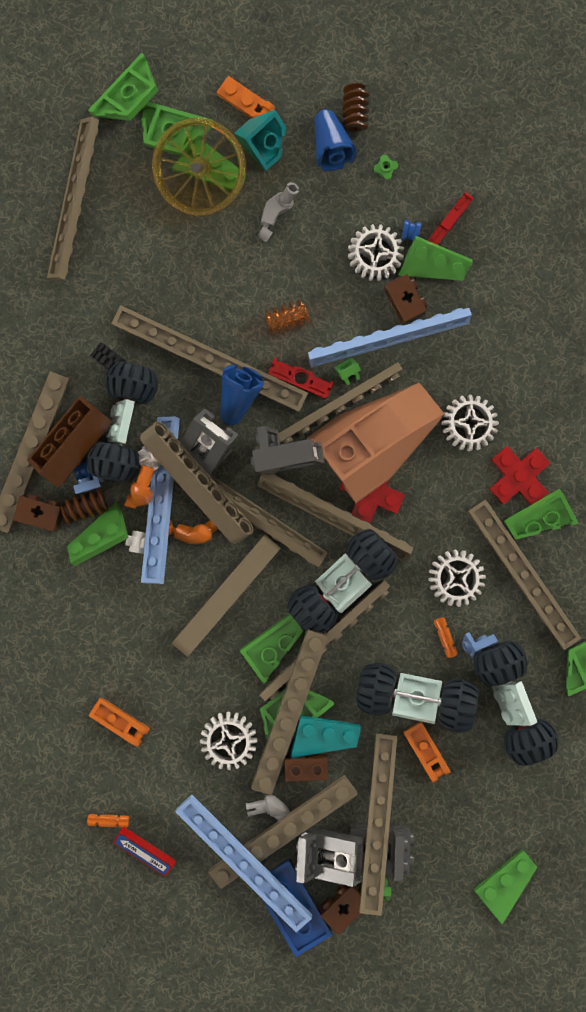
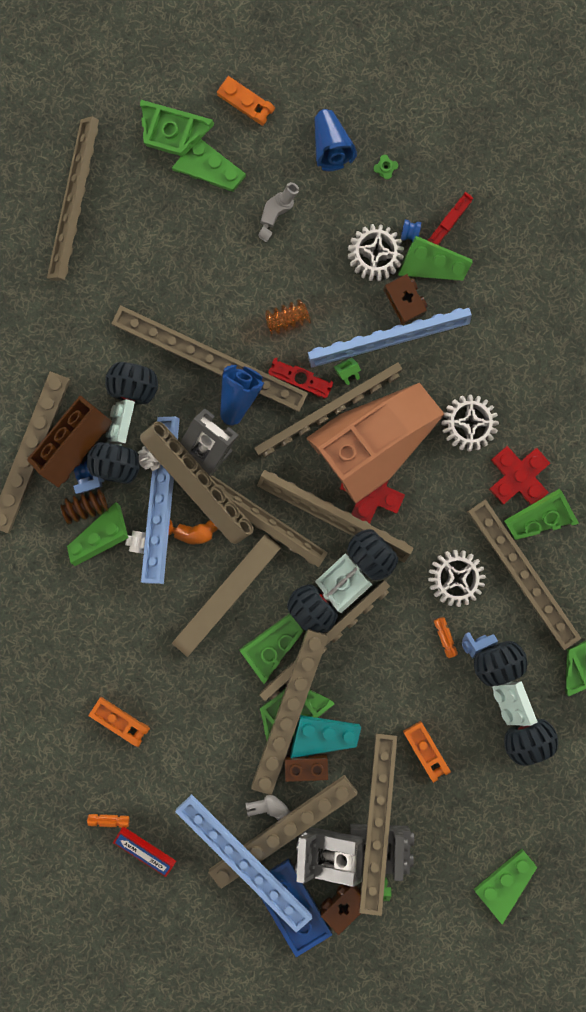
(26, 513): reddish brown brick -> none
(106, 356): black tyre -> none
(128, 93): bright green wing -> none
(140, 490): orange arm -> none
(199, 166): clear yellow wheel -> none
(219, 744): white gear -> none
(263, 138): teal slope -> none
(279, 458): dark grey brick -> none
(355, 108): reddish brown piece -> none
(417, 698): black plate -> none

